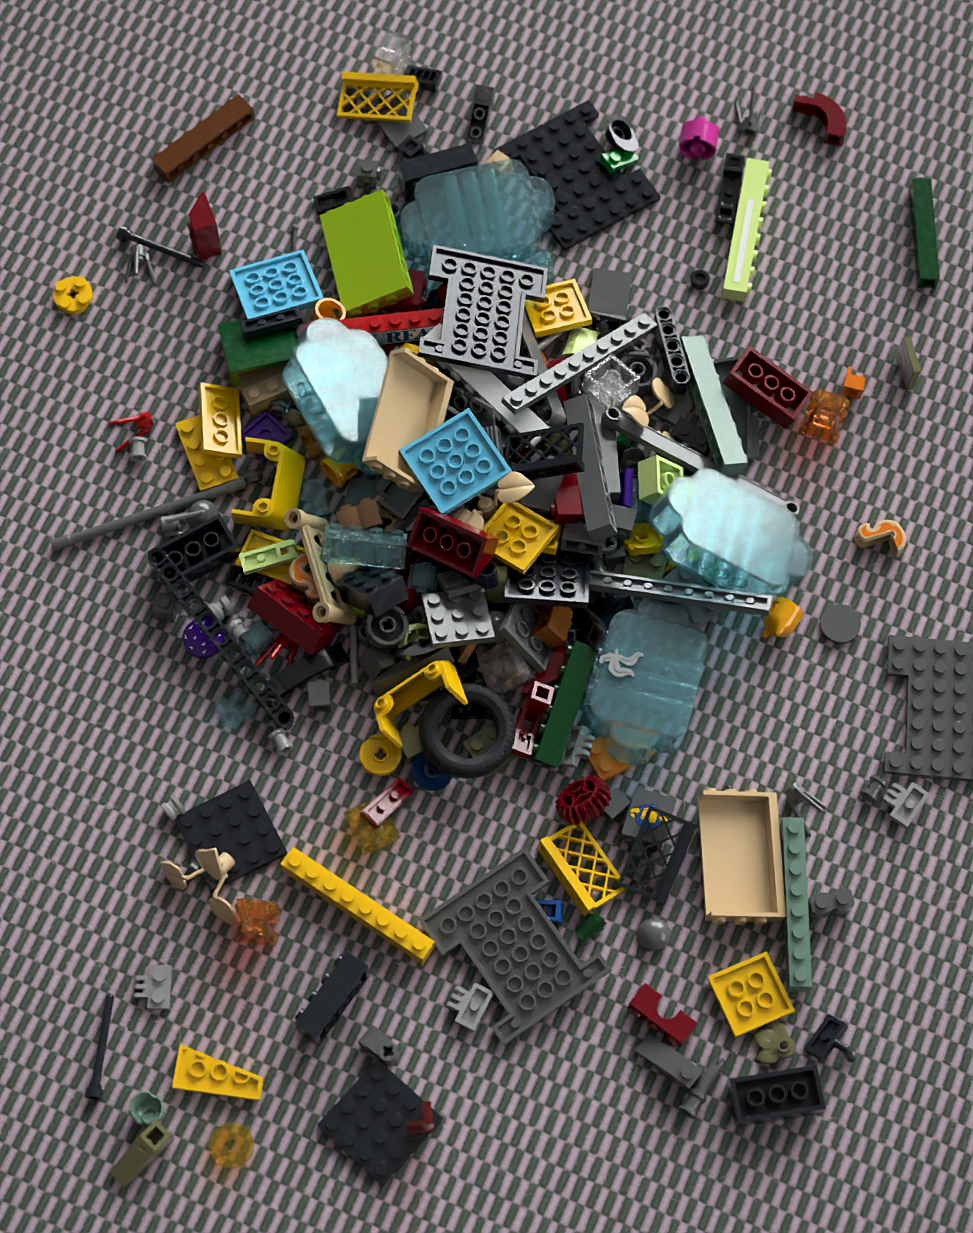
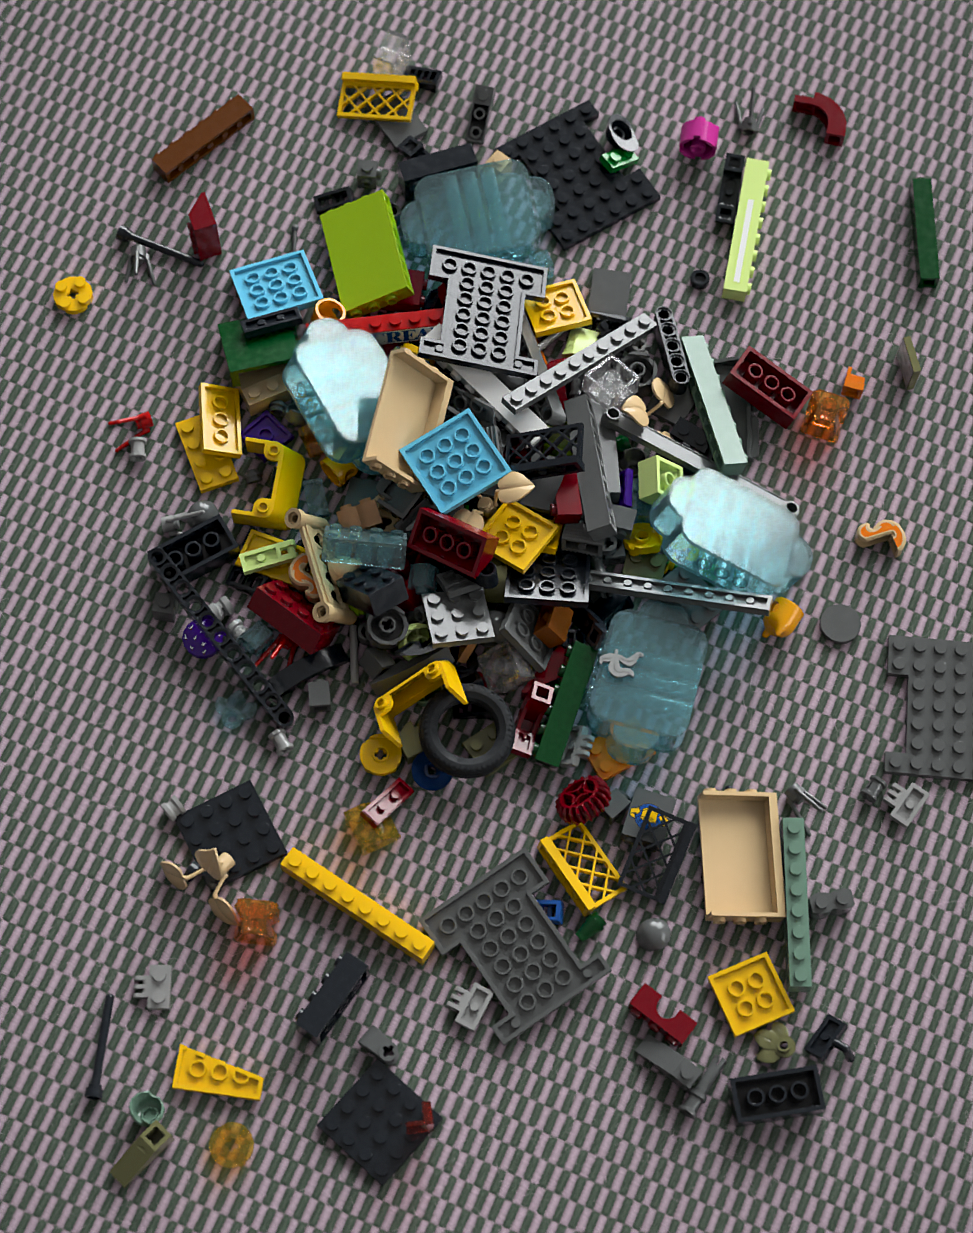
(68, 540): dark grey piece -> none

